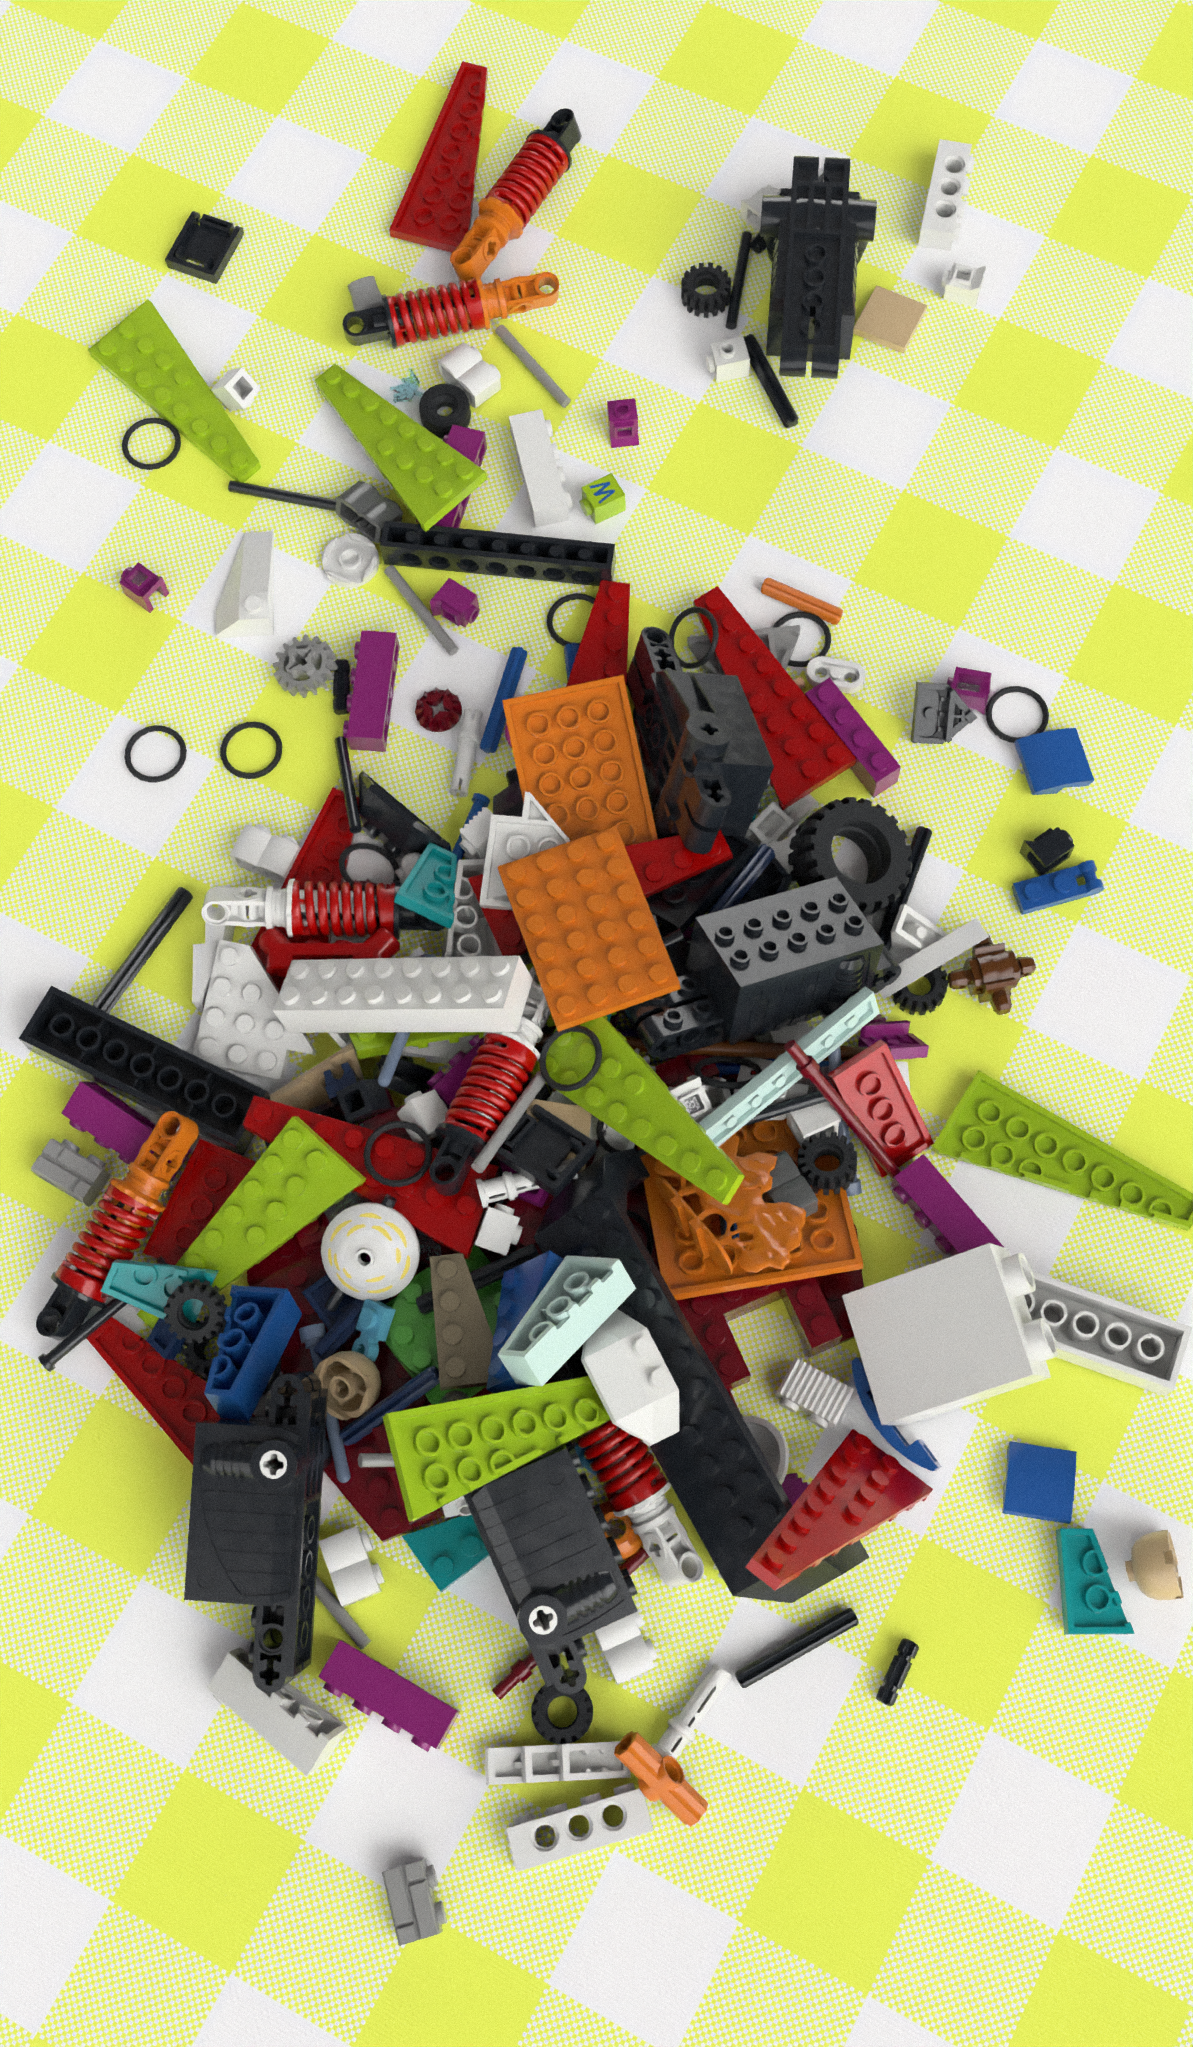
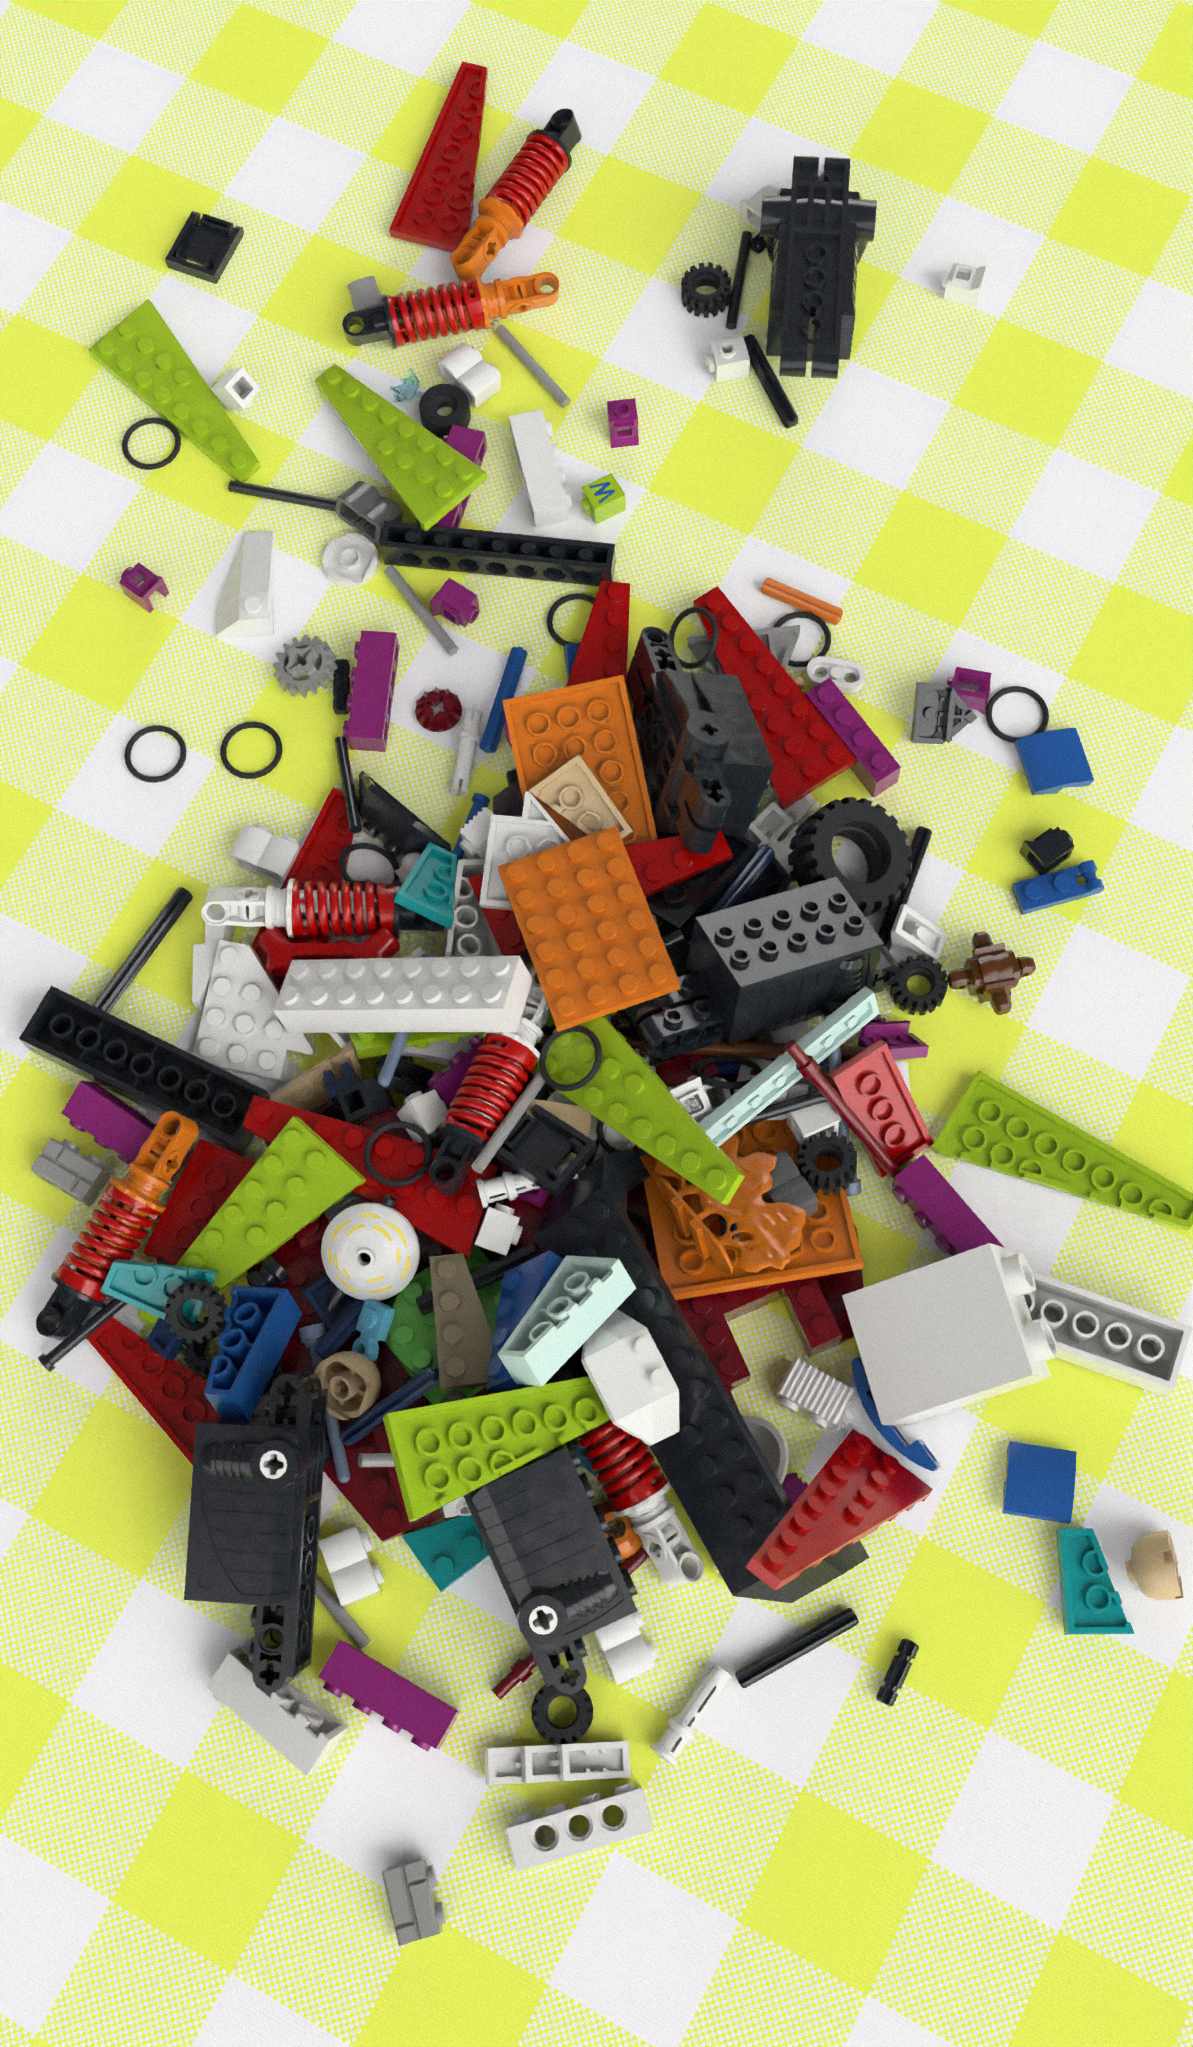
(269, 1275): none -> black wheel
(581, 798): none -> tan wing
(661, 1778): orange piece -> none
(889, 319): tan tile -> none
(936, 955): white sticker -> none
(945, 195): white brick -> none

